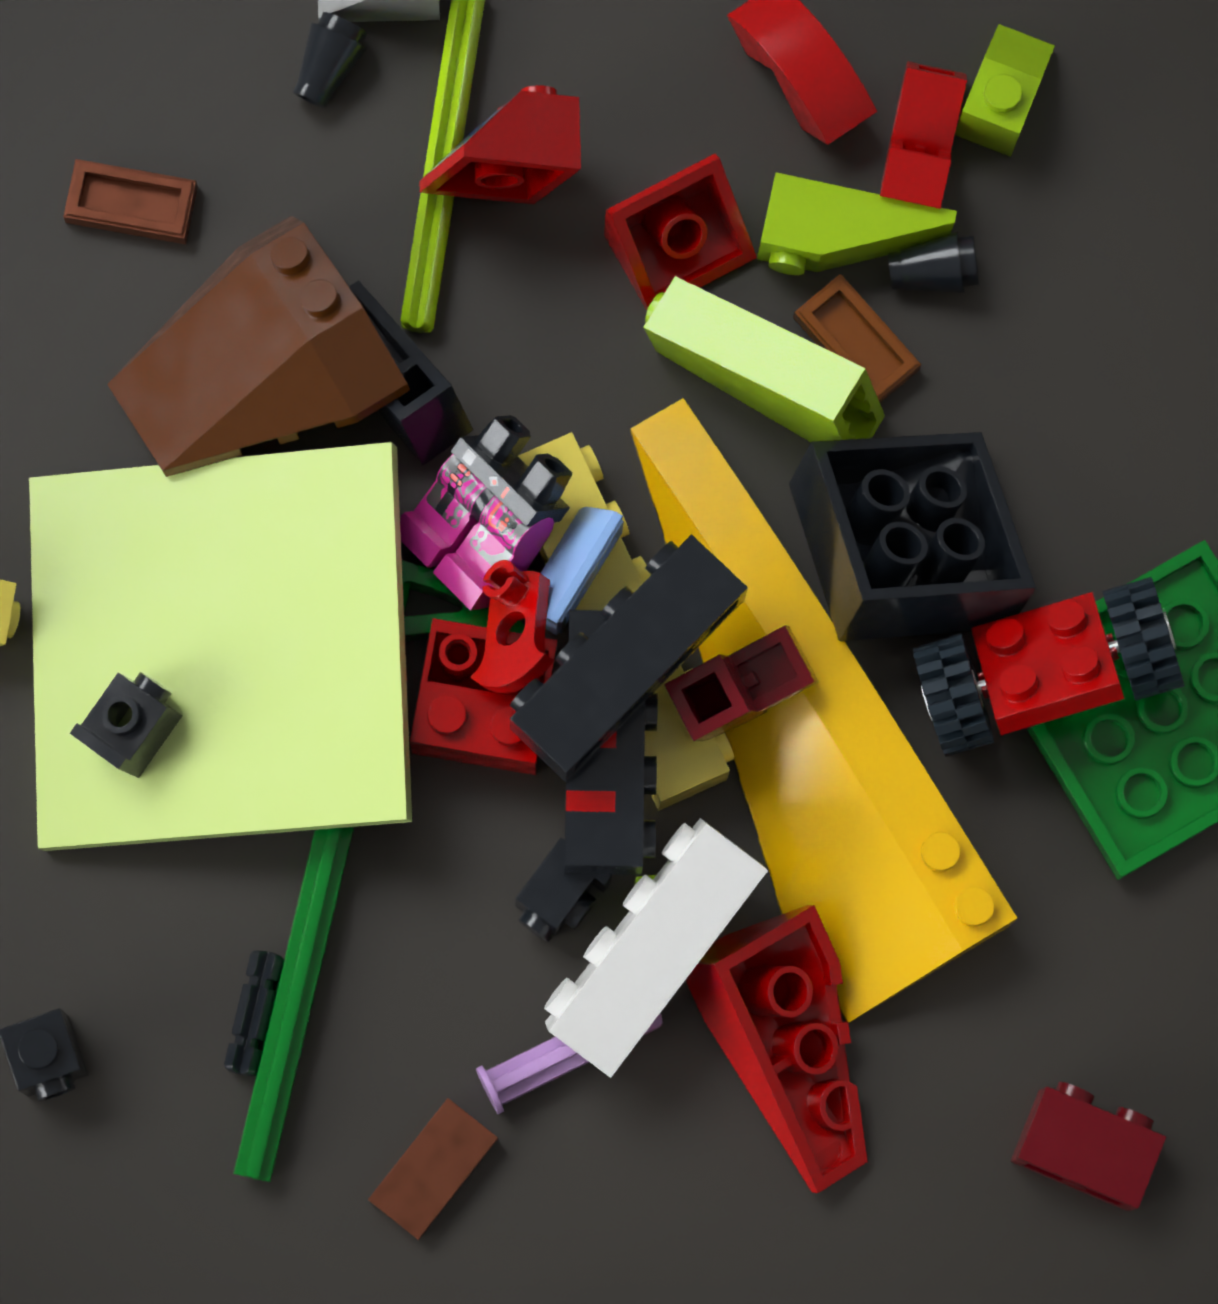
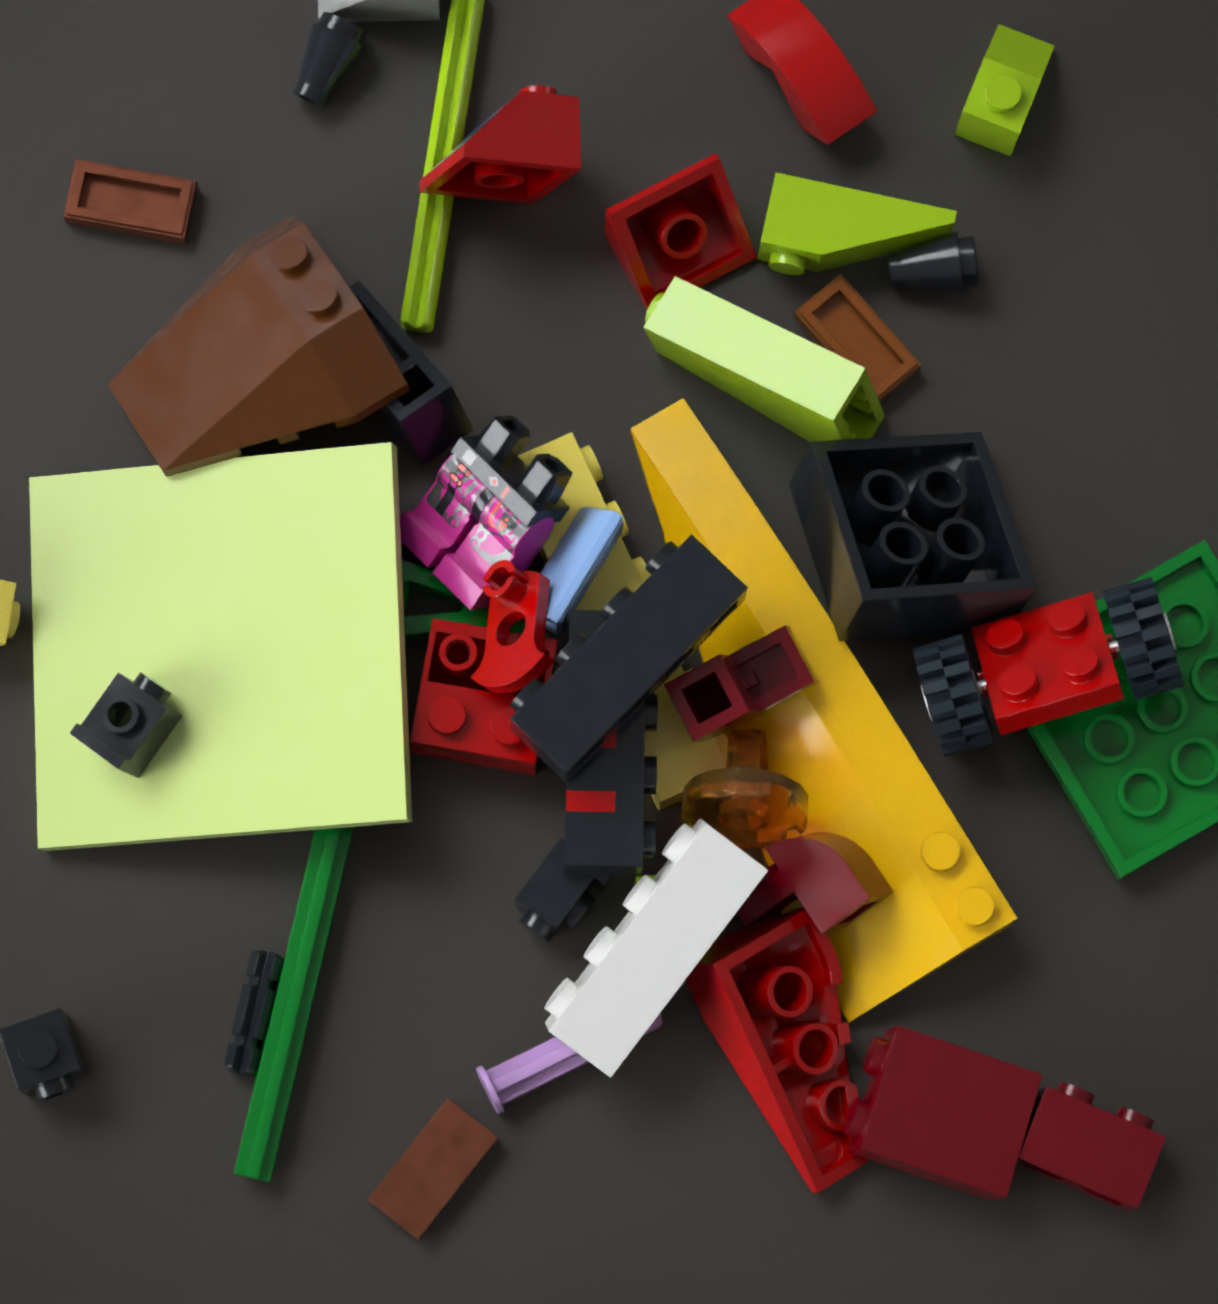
(745, 798): none -> clear orange tile
(826, 874): none -> dark red brick
(923, 135): red brick -> none
(942, 1112): none -> dark red brick

